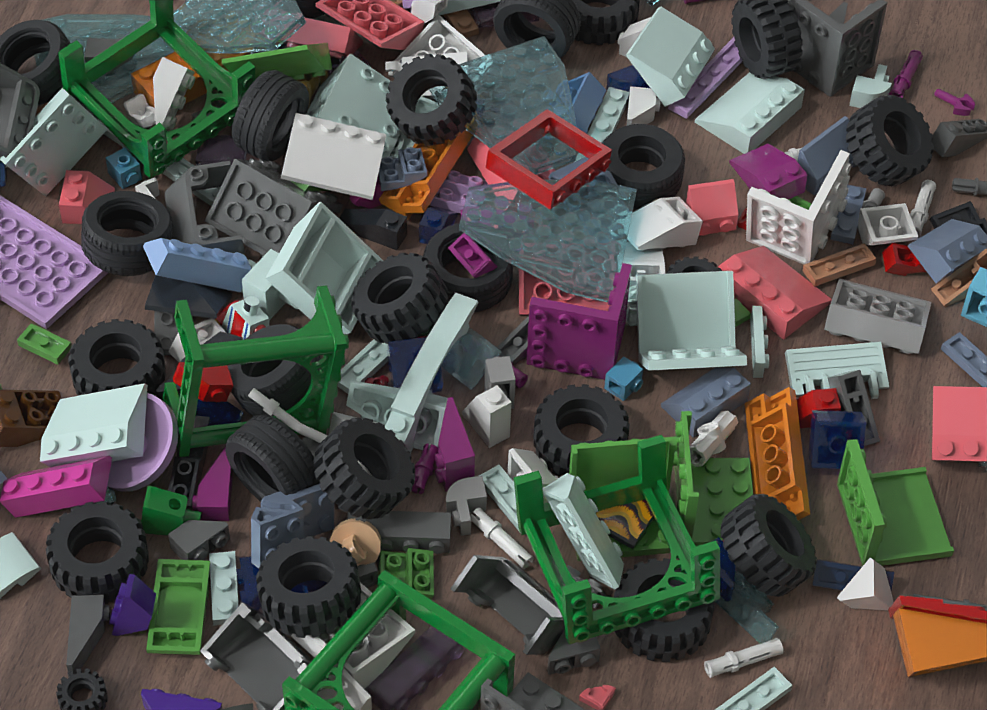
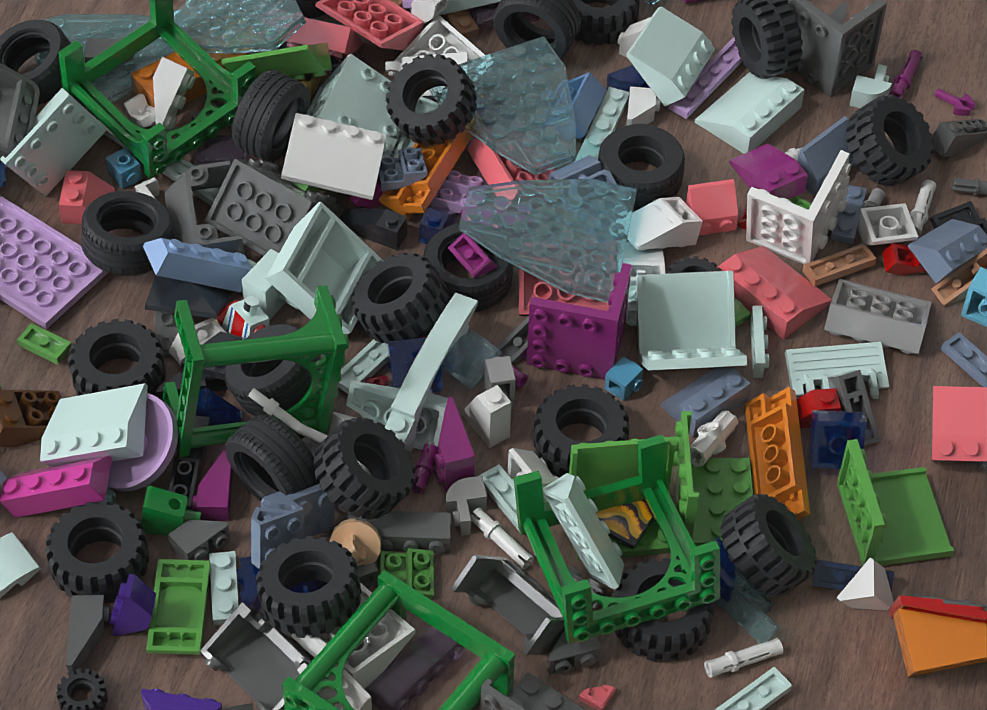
(215, 383): red slope -> none
(500, 159): red window -> none

